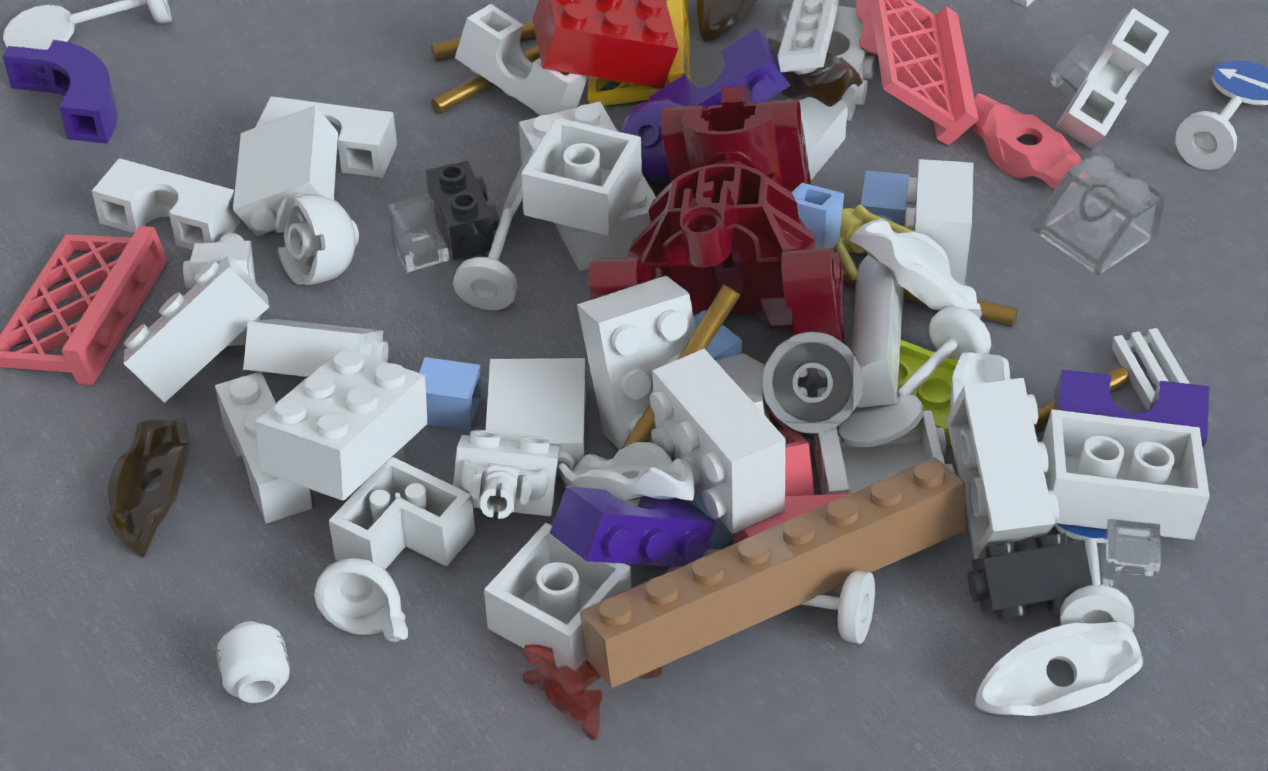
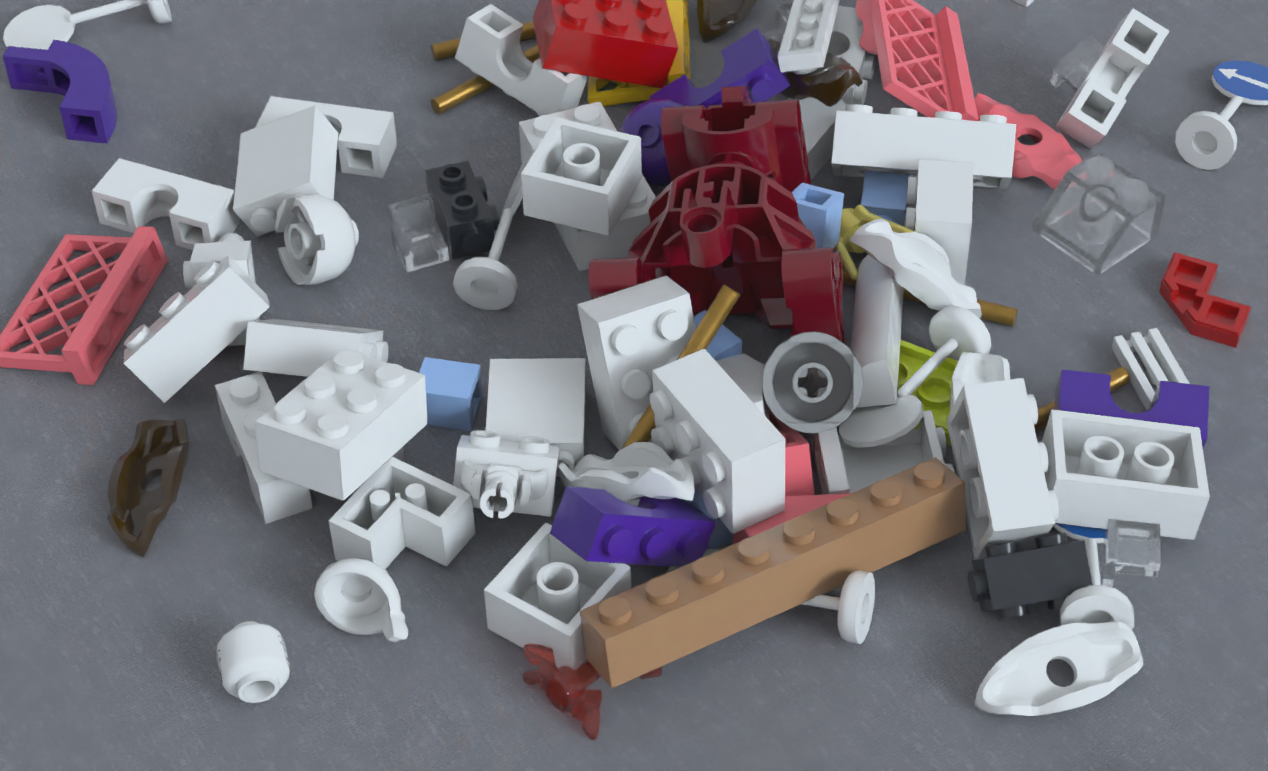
(901, 138): none -> white brick
(1204, 315): none -> red tile

